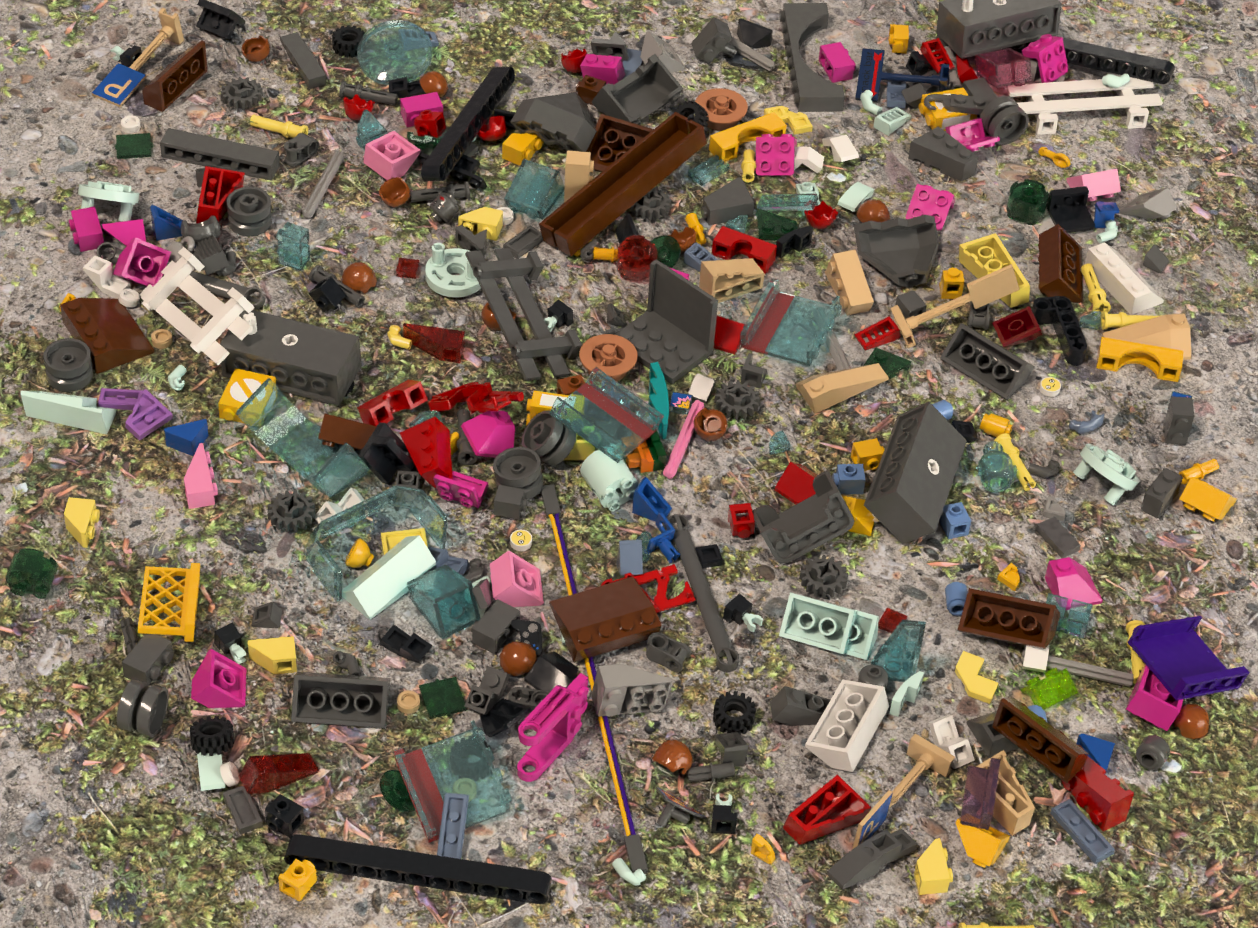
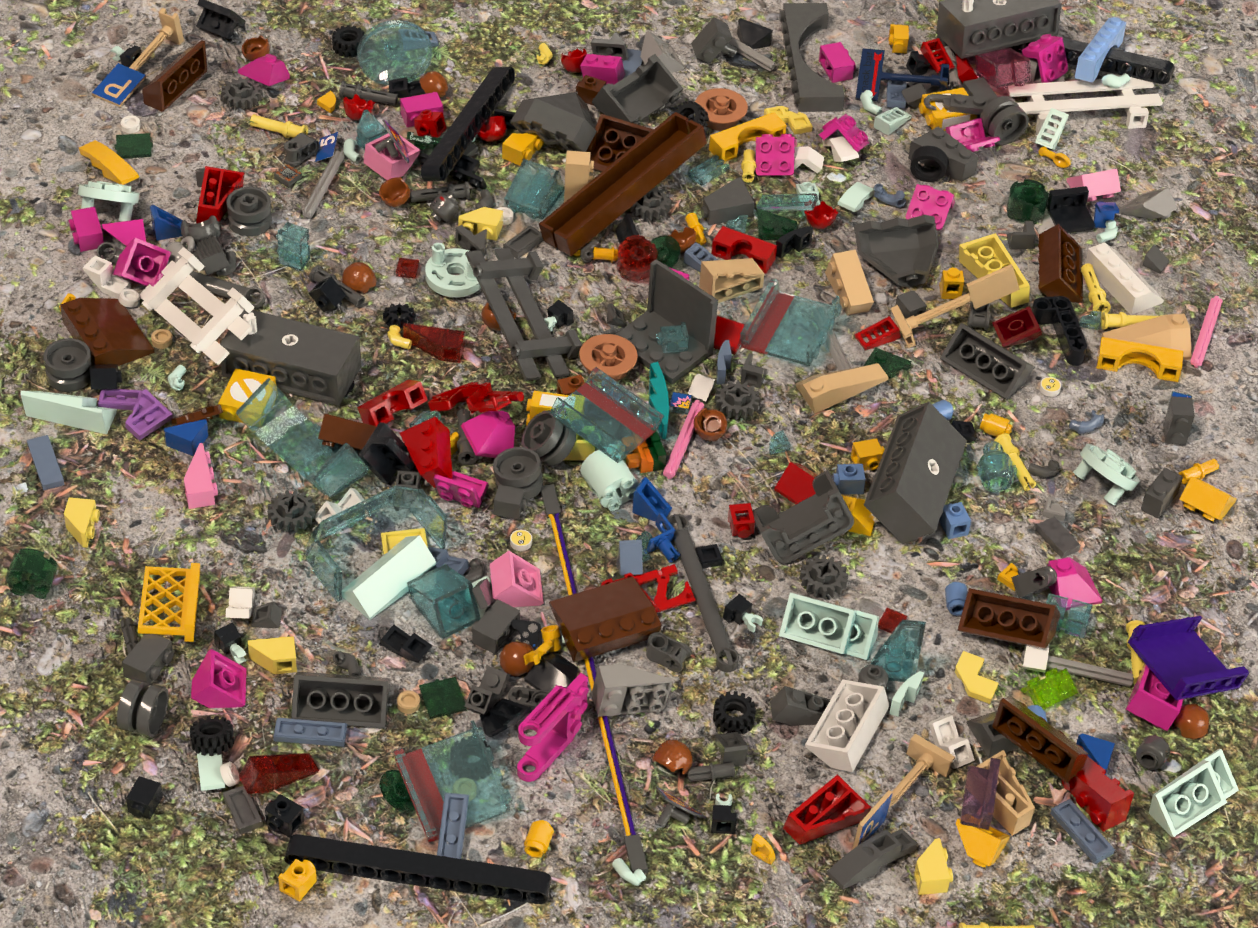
(45, 462): none -> sand blue tile
(105, 376): none -> black brick
(109, 162): none -> yellow slope
(144, 797): none -> black brick
(200, 414): none -> reddish brown wing
(219, 153): dark grey brick -> none
(240, 602): none -> white slope
(266, 70): none -> dark pink slope
(288, 175): none -> tile
(304, 60): dark grey slope -> none
(310, 732): none -> sand blue tile
(326, 147): none -> blue sticker
(327, 102): none -> yellow tile
(349, 150): none -> light aqua arm
(359, 555): yellow brick -> none
(389, 143): none -> dark grey shield
(407, 315): none -> black gear
(486, 201): none -> dark grey arm
(538, 838): none -> yellow brick
(546, 54): none -> light yellow arm
(551, 644): none -> yellow brick
(673, 338): none -> clear light blue brick
(723, 362): none -> sand blue slope
(848, 128): none -> dark pink bracket
(873, 211): dark orange hair -> none
(891, 199): none -> sand blue piece
(925, 174): none -> black tyre
(1023, 239): none -> dark grey panel
(1032, 581): none -> dark grey piece
(1058, 131): none -> light aqua slope
(1092, 57): none -> light blue arch
(1193, 794): none -> light aqua slope
(1206, 331): none -> bright pink axle

